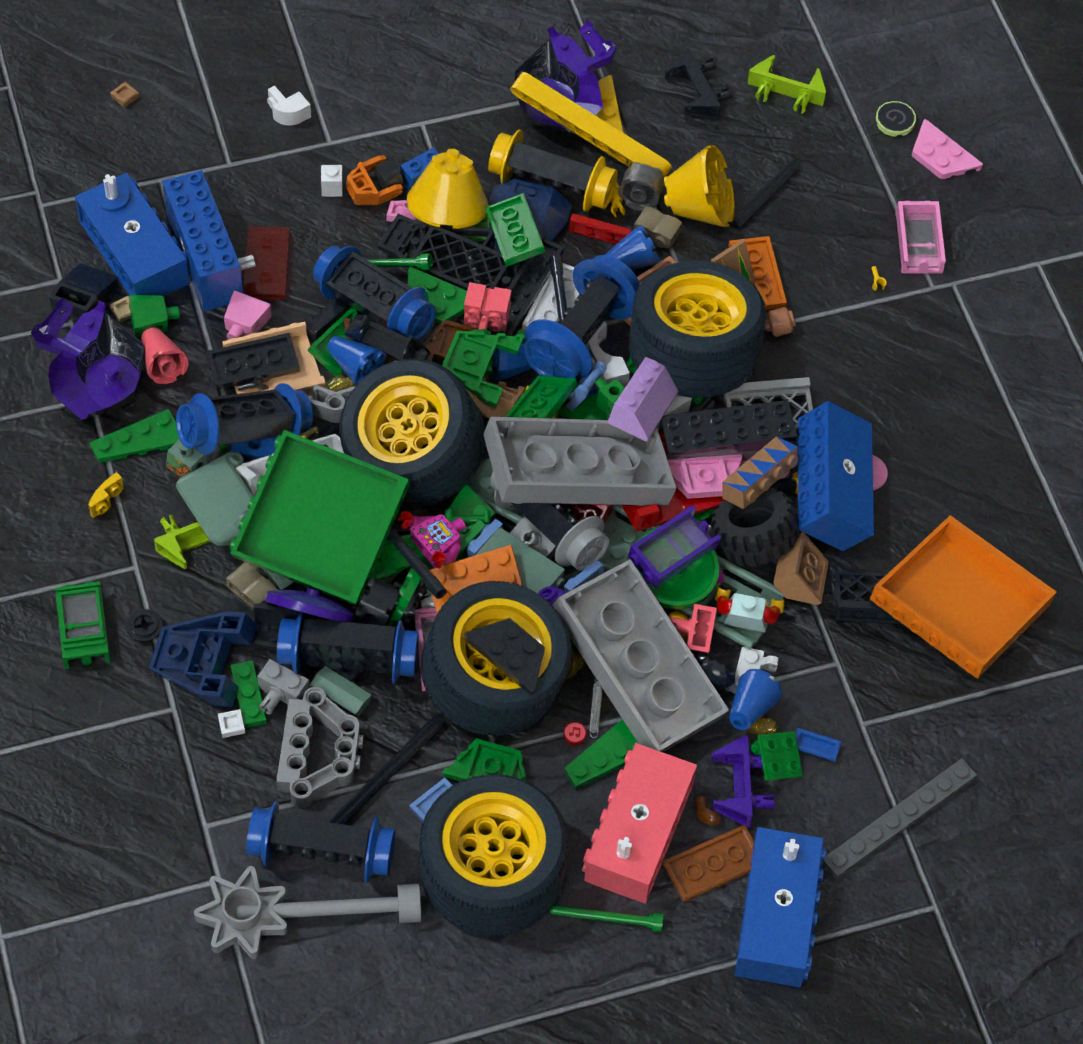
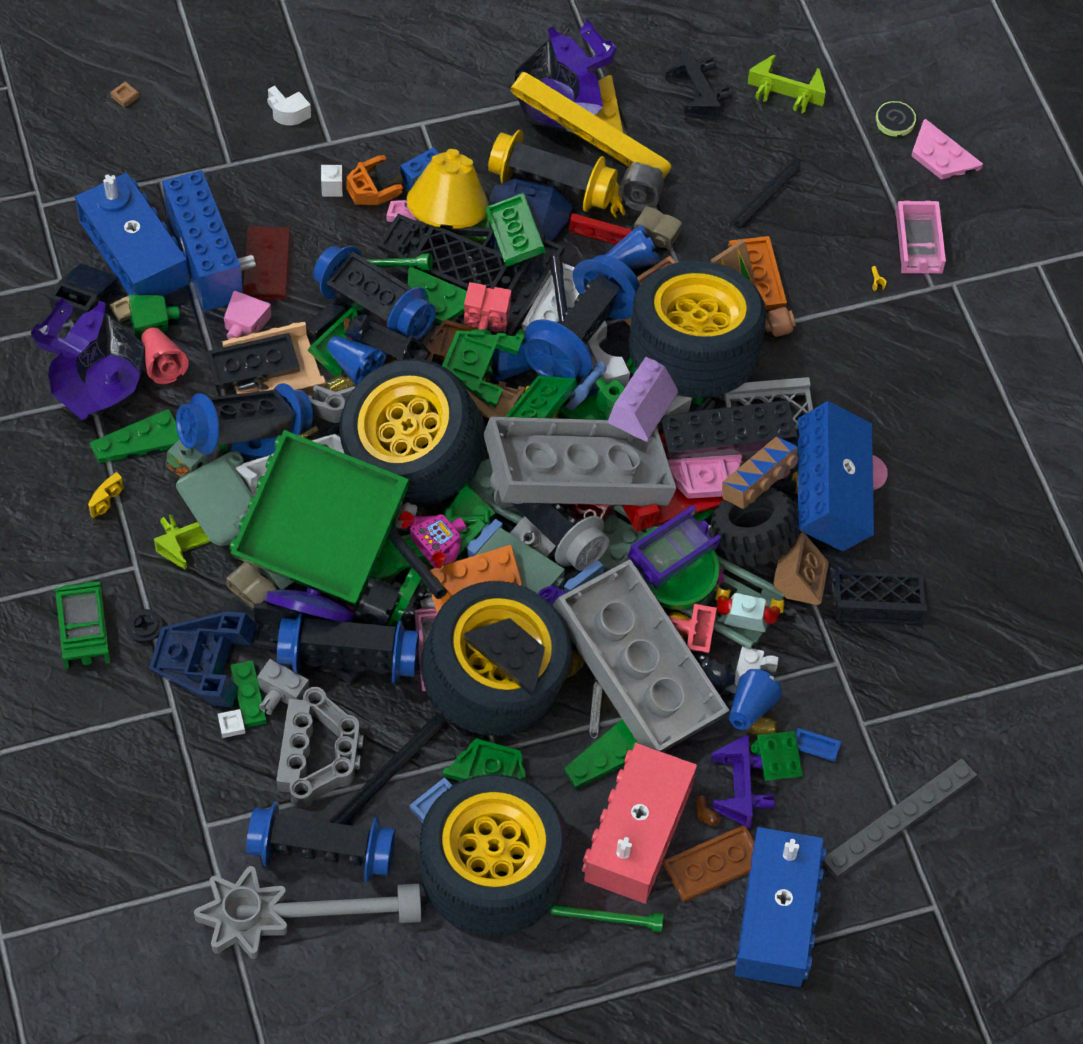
(342, 691): sand green piece -> none
(405, 507): none -> white arm
(574, 734): tile -> none
(702, 189): yellow cone -> none
(963, 596): orange panel -> none

